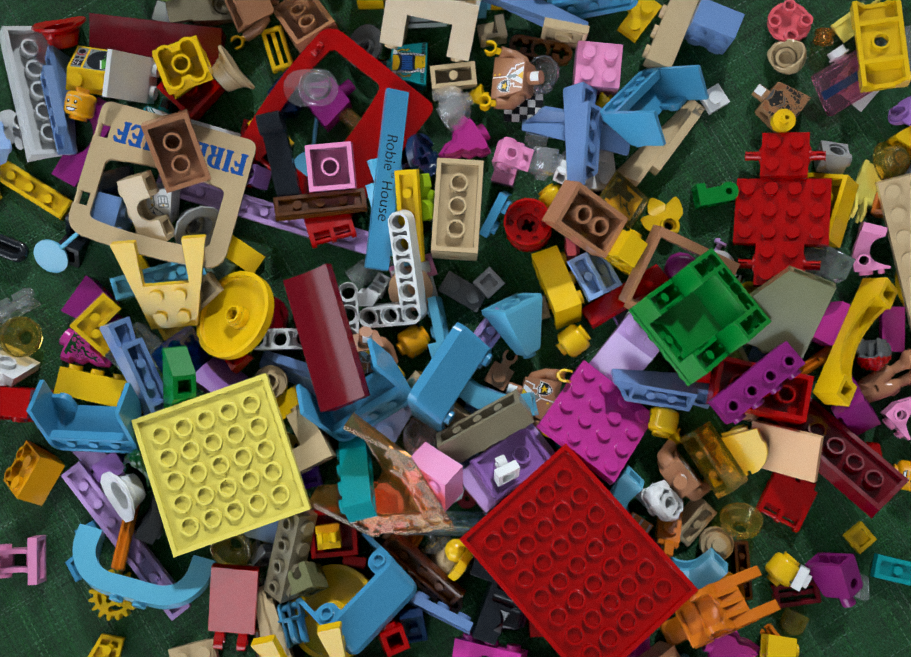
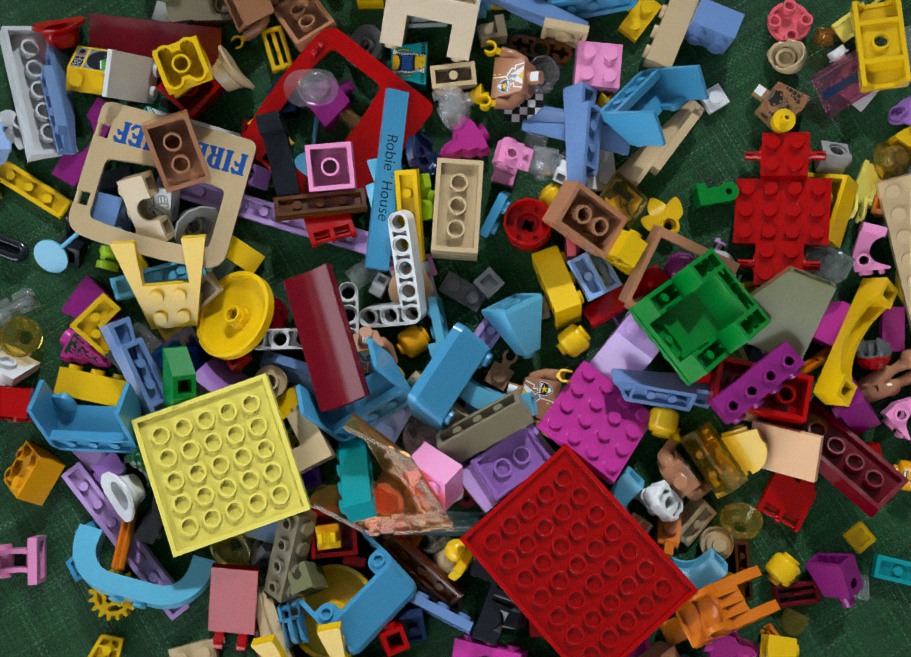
(80, 104): light orange head -> none
(106, 252): none -> lime wheel
(369, 295): white piece -> none
(505, 471): white tile -> none
(802, 578): white plate -> none

